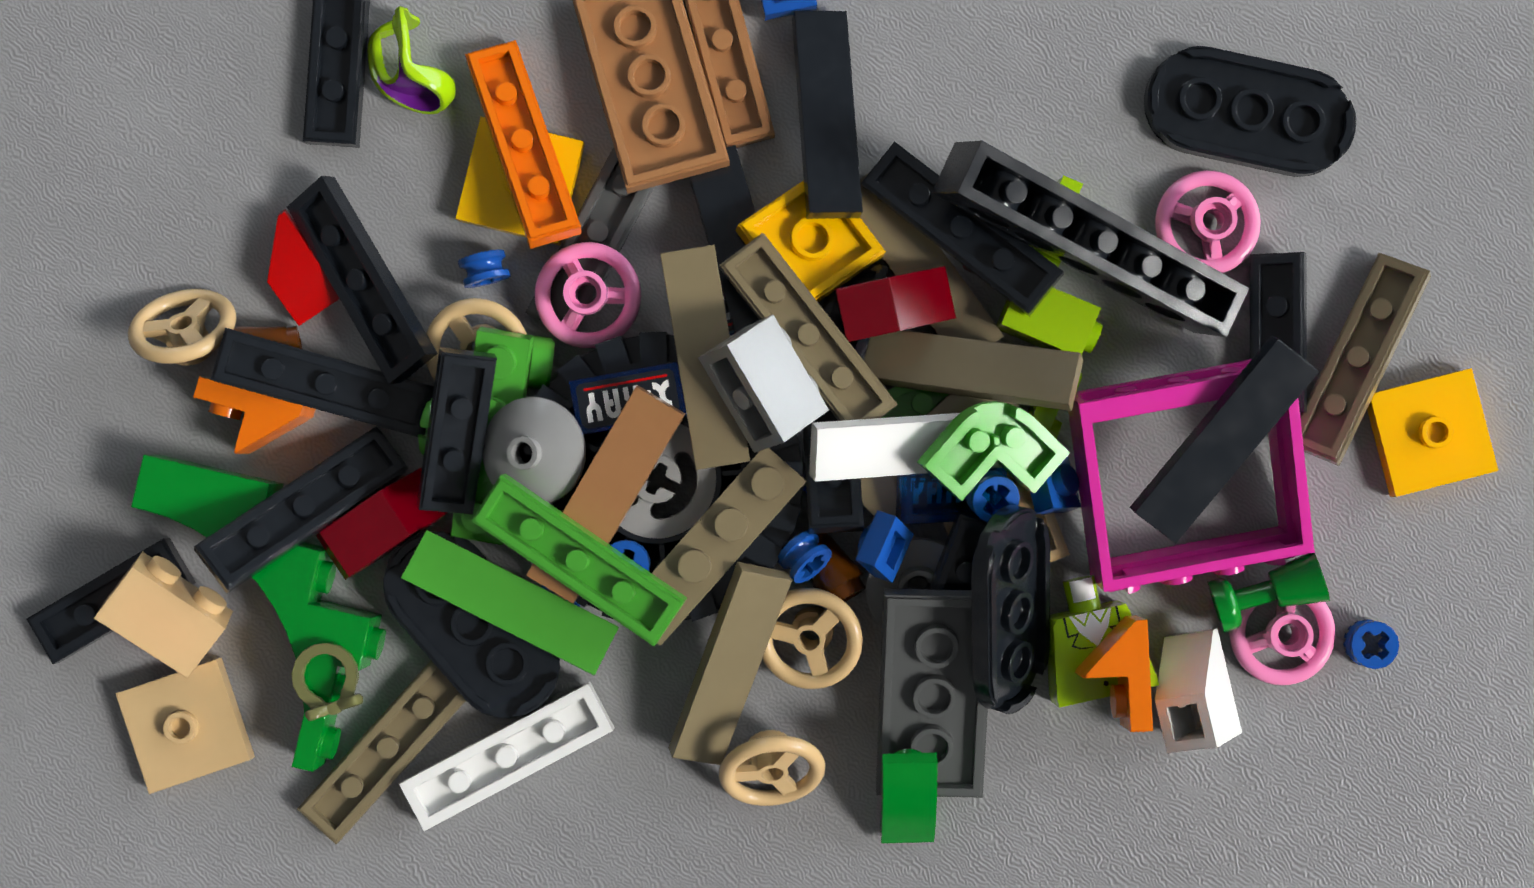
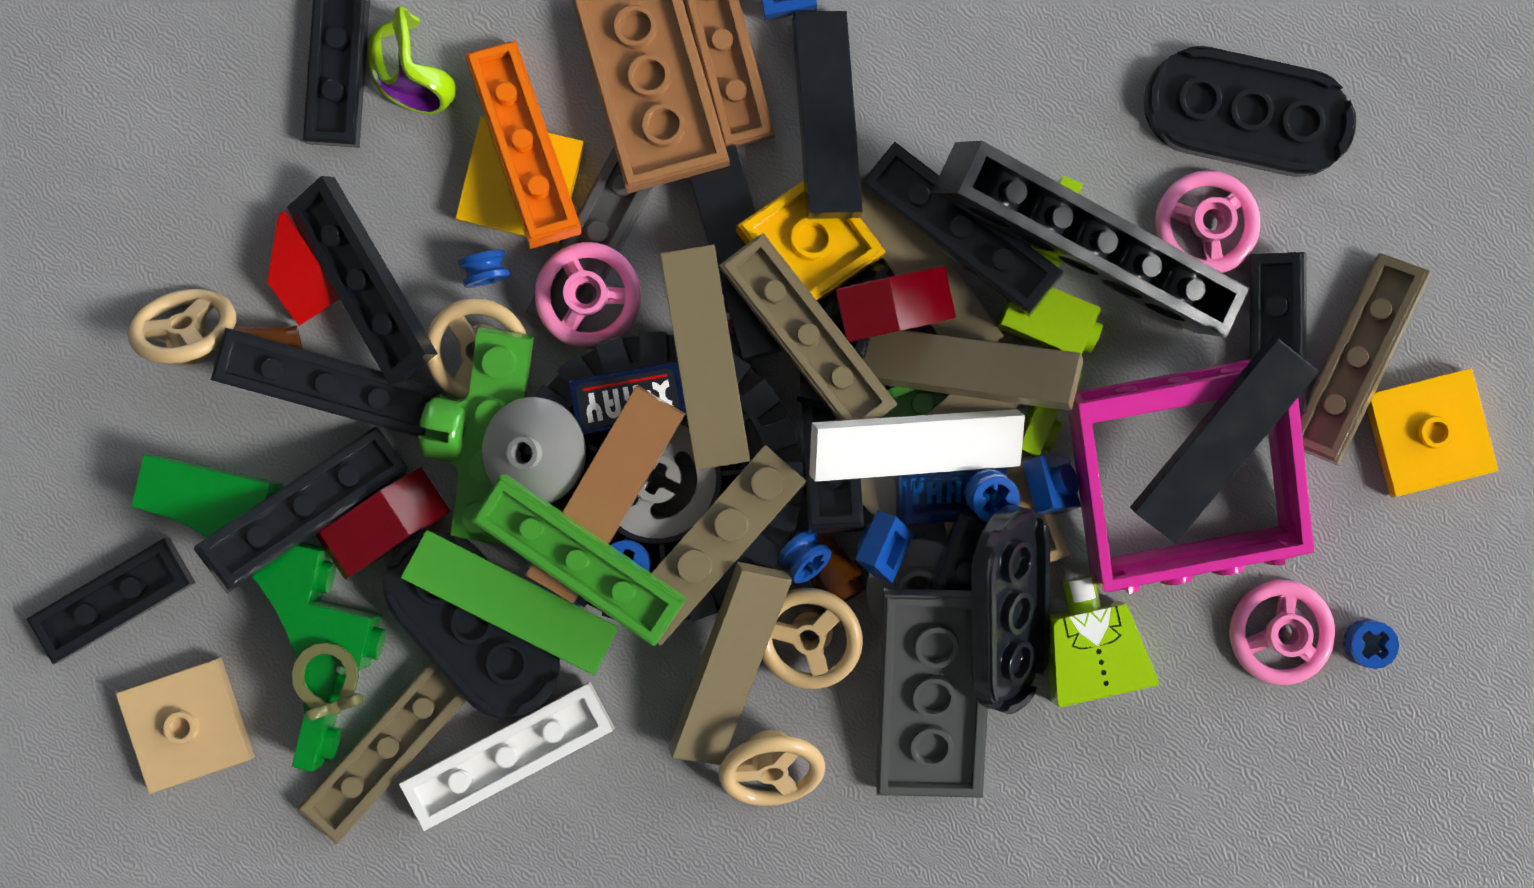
(165, 613): tan brick -> none
(264, 416): orange slope -> none
(456, 430): black tile -> none
(541, 362): bright green tile -> none
(764, 384): brick -> none
(908, 796): green slope -> none
(989, 435): plate -> none
(1125, 656): orange slope -> none
(1195, 693): white slope -> none
(1289, 584): green piece -> none

